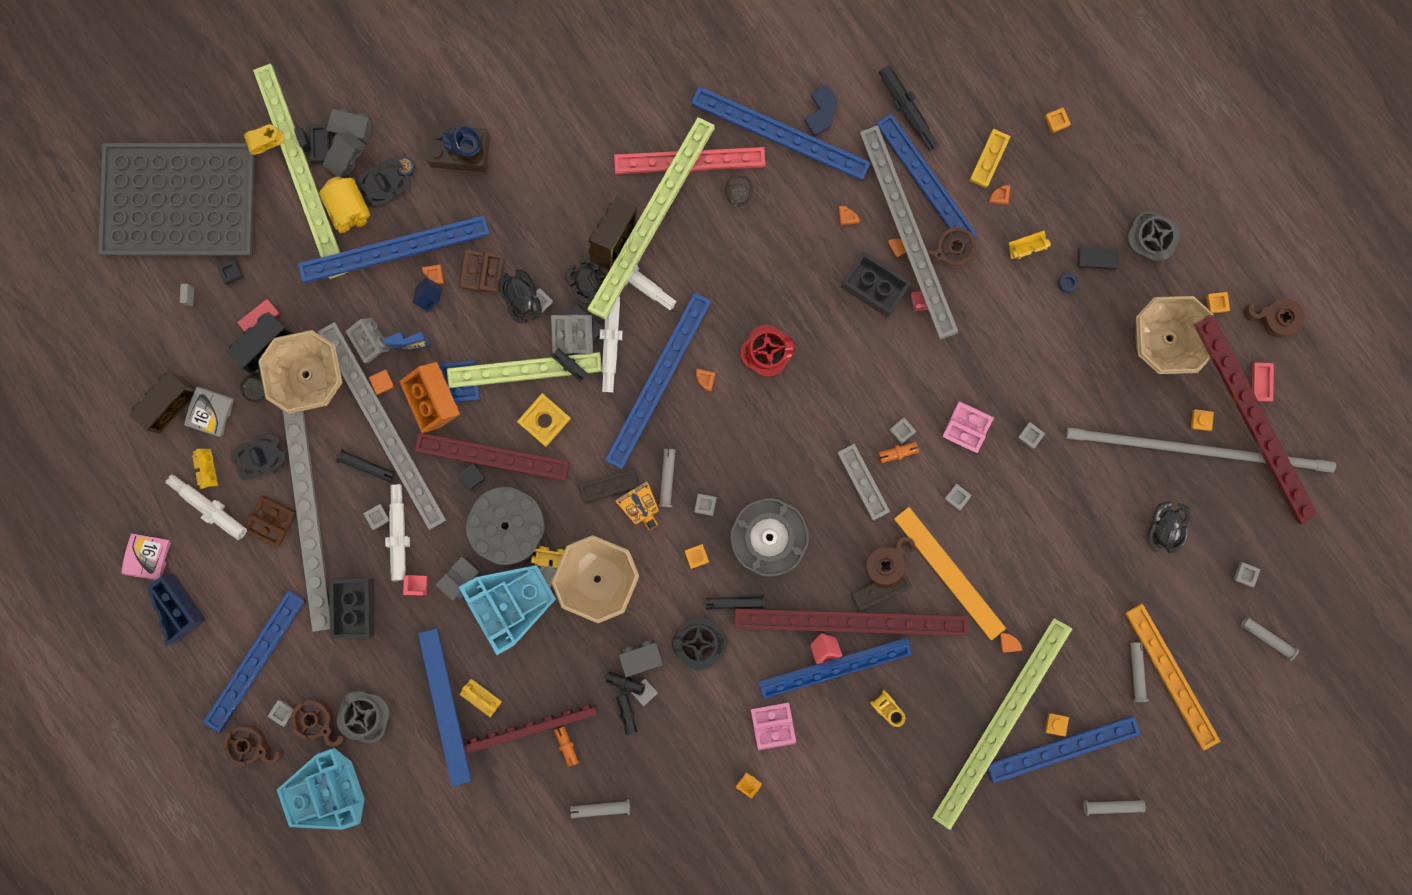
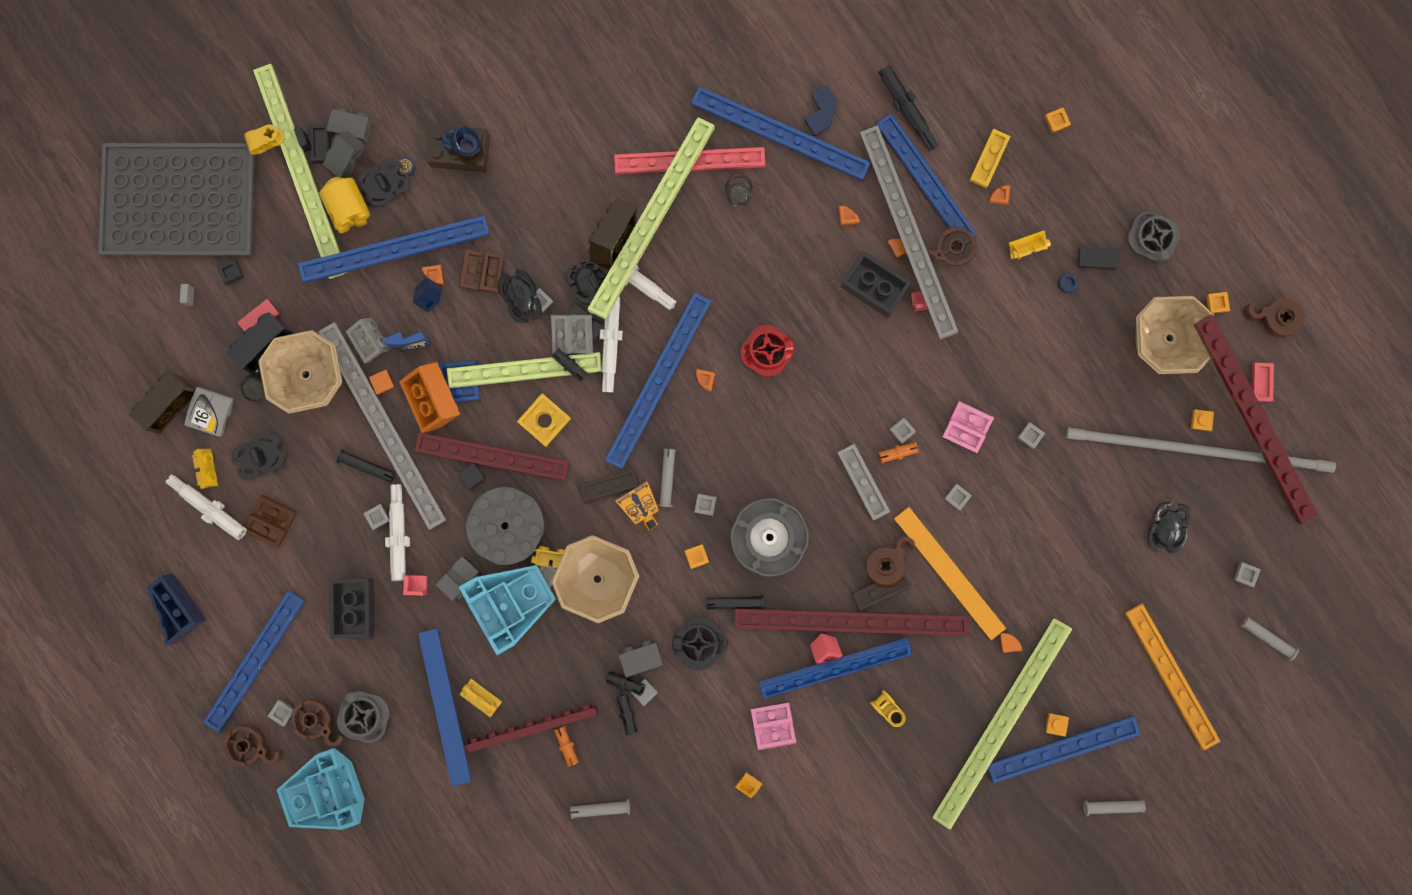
(145, 557): bright pink slope -> none
(308, 520): light grey plate -> none
(1138, 672): light grey pin -> none

